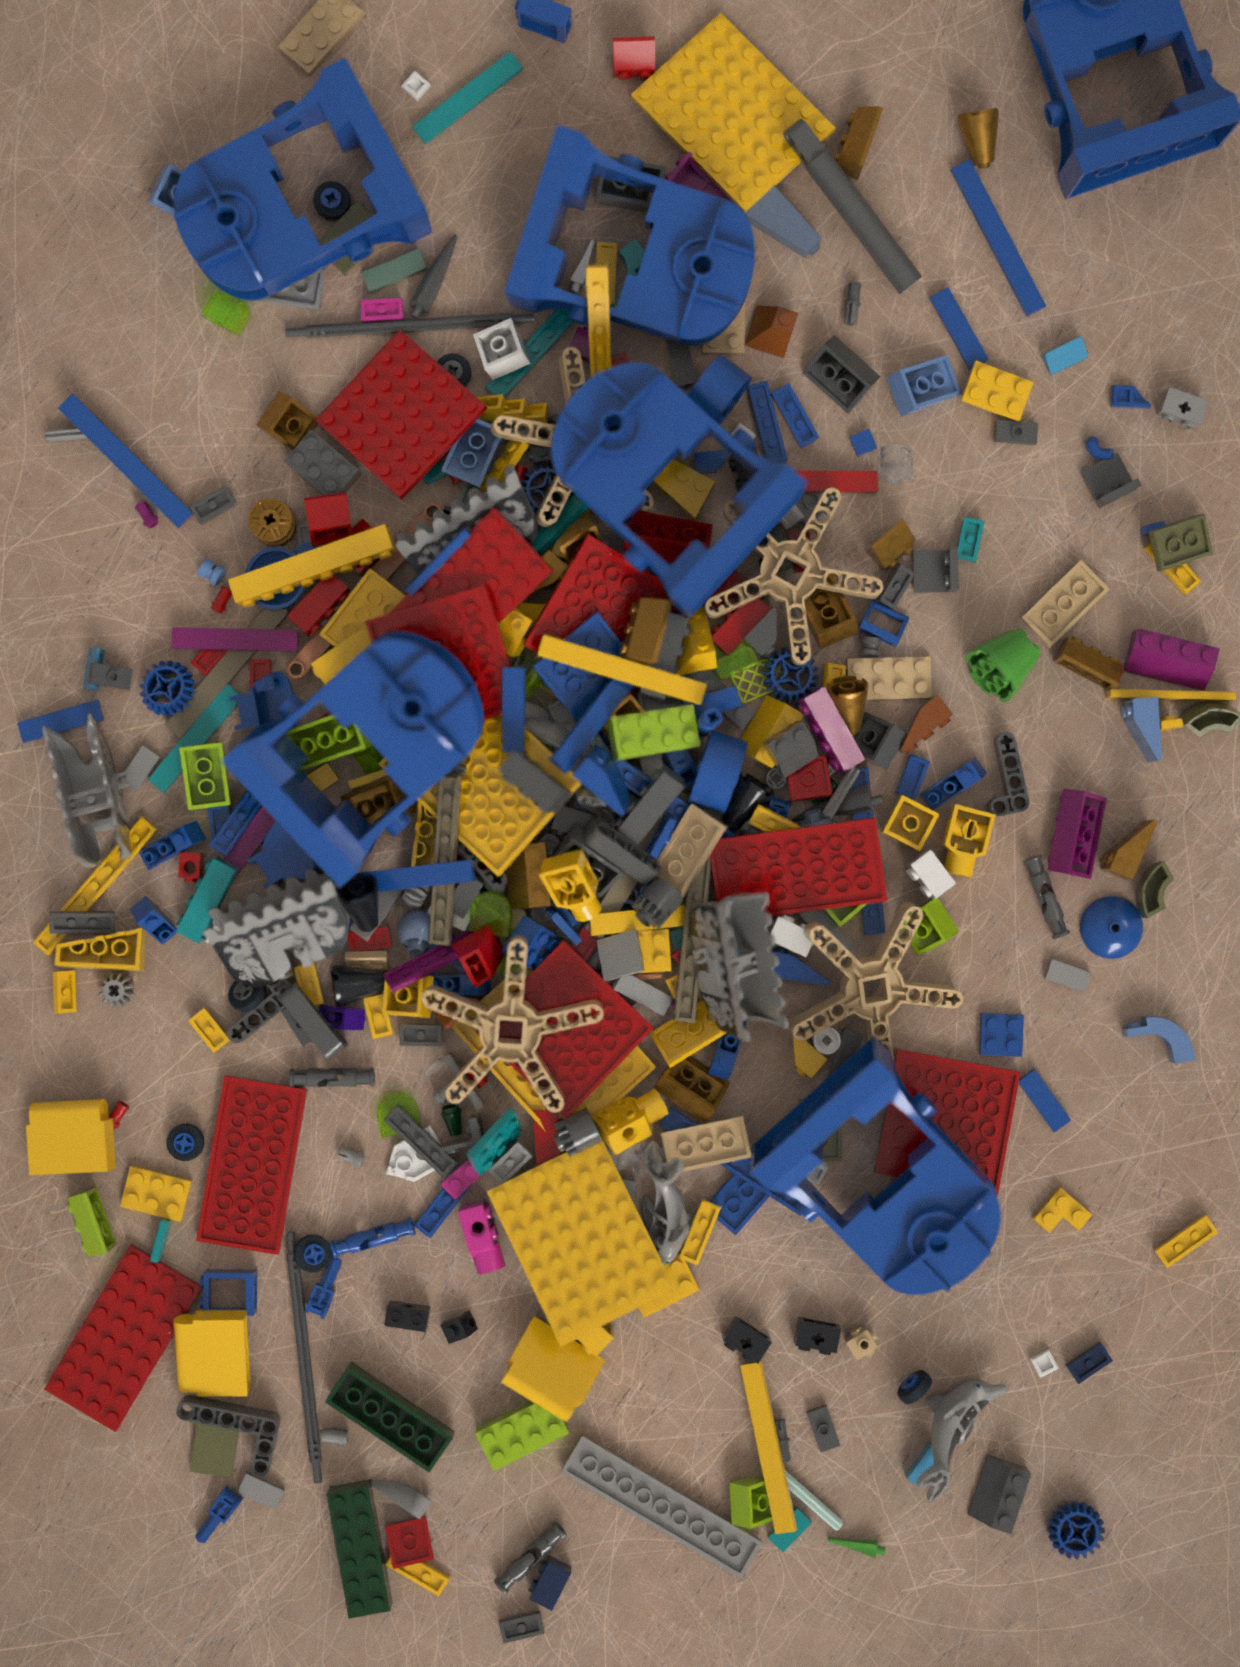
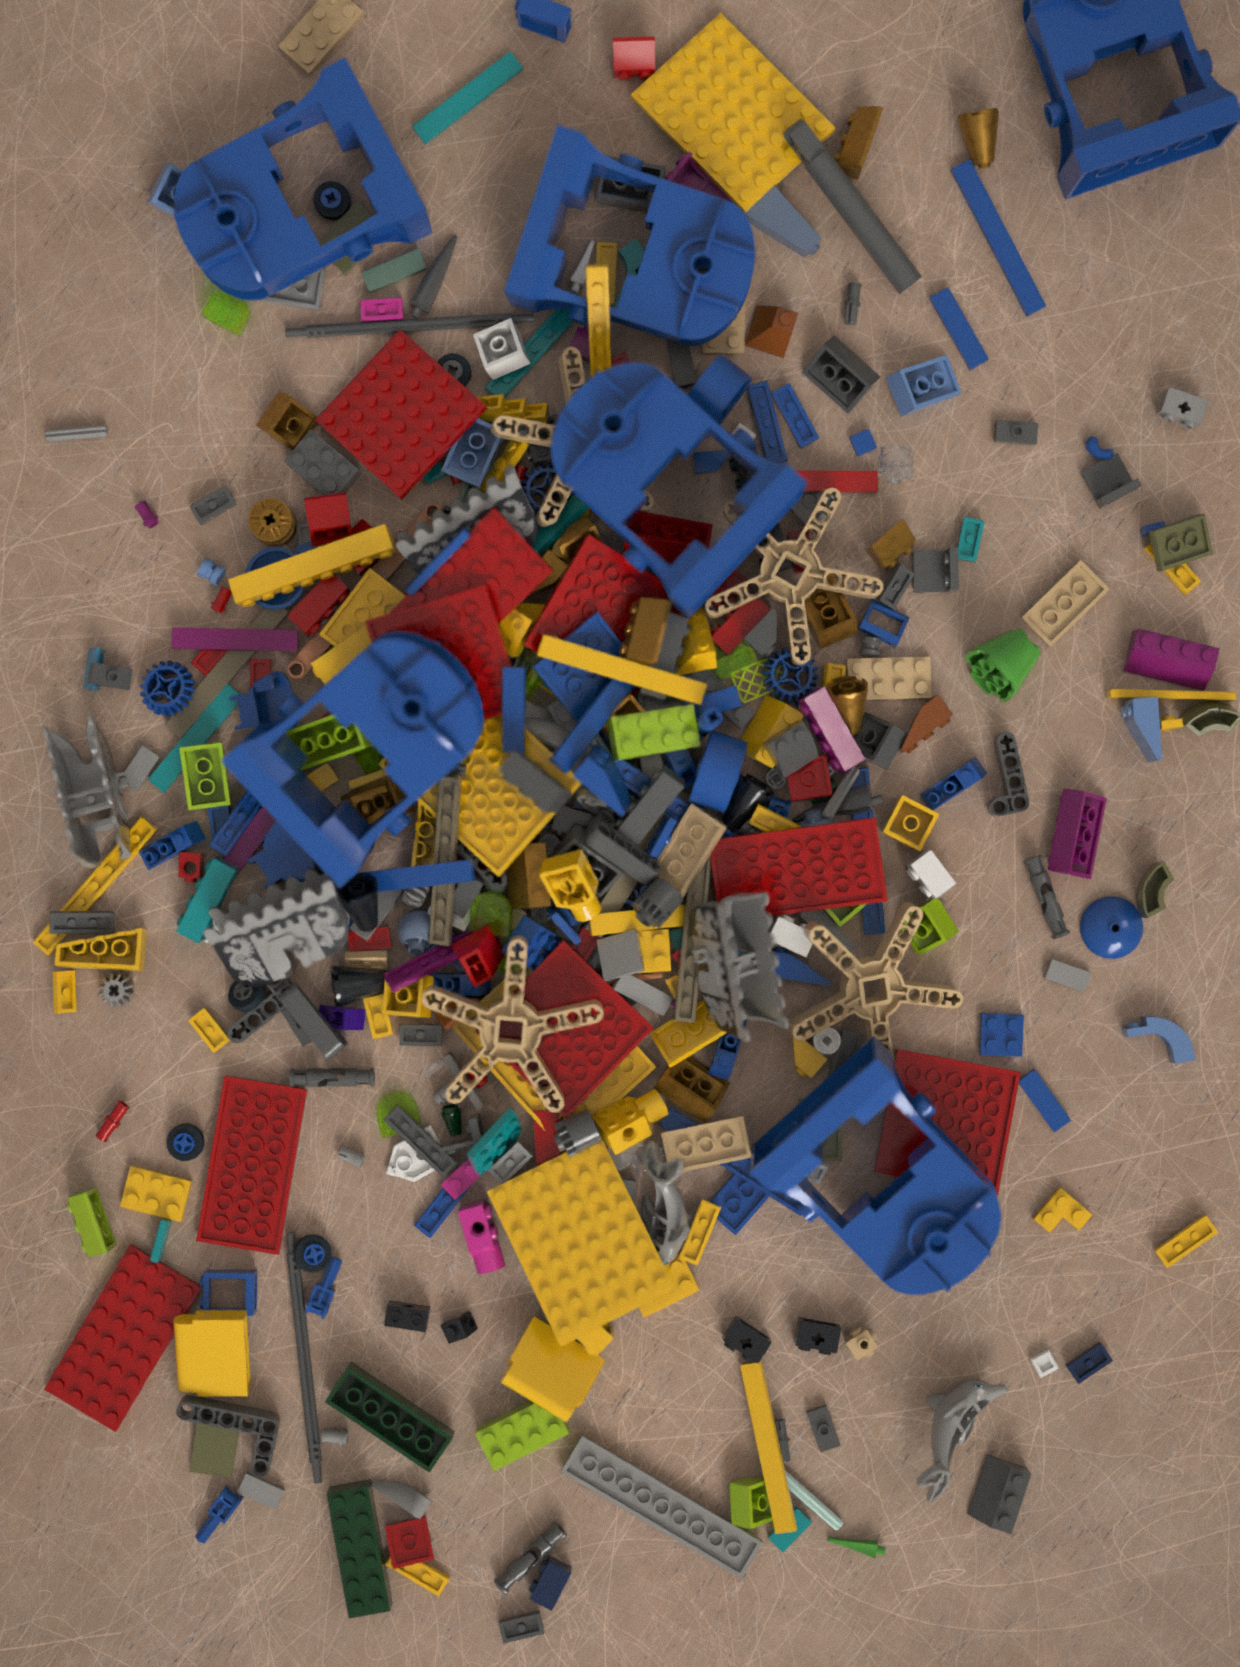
(60, 720): blue tile -> none
(70, 1137): yellow piece -> none
(125, 461): blue tile -> none
(153, 920): blue slope -> none
(309, 982): yellow plate -> none
(369, 1238): blue piece -> none
(415, 85): white tile -> none
(684, 487): yellow wedge -> none
(792, 517): white tile -> none
(912, 777): blue tile -> none
(914, 1387): black wheel -> none
(922, 1463): dark azure slope -> none
(966, 838): yellow brick -> none
(996, 391): yellow plate -> none
(1065, 355): dark azure slope -> none
(1086, 1545): blue gear -> none
(1089, 663): pearl gold slope -> none
(1127, 397): blue tile -> none
(1127, 854): pearl gold slope -> none

